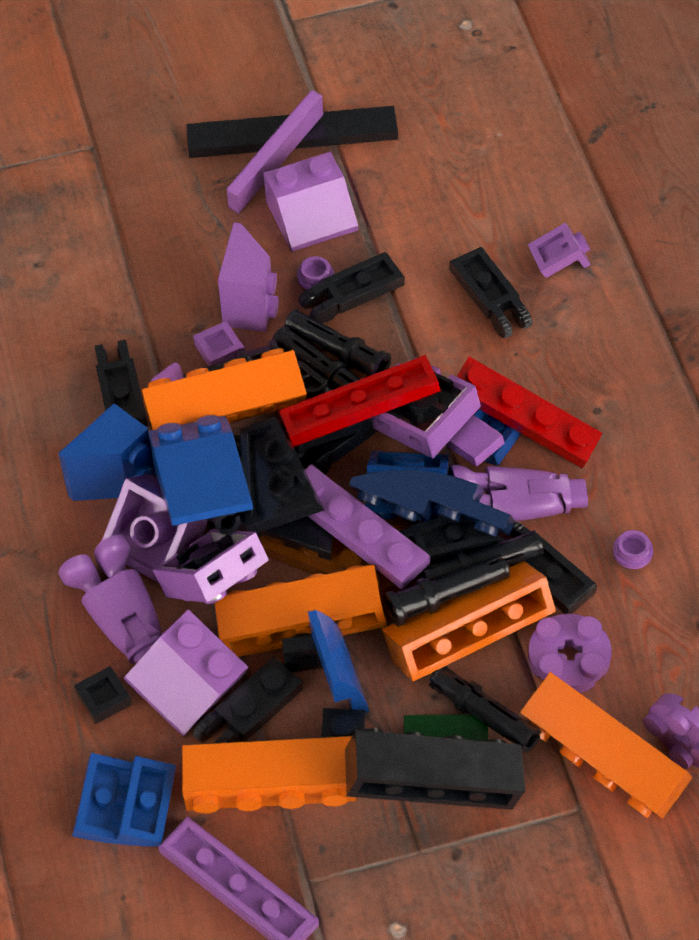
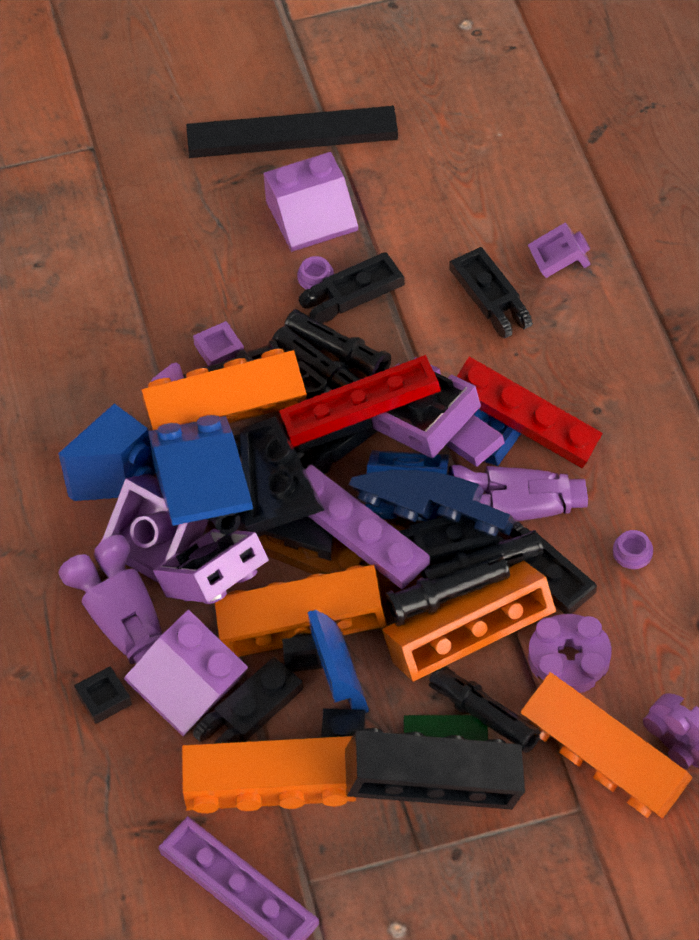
(120, 382): black hinge -> none
(124, 801): blue slope -> none
(247, 283): medium lavender slope -> none
(275, 151): medium lavender tile -> none

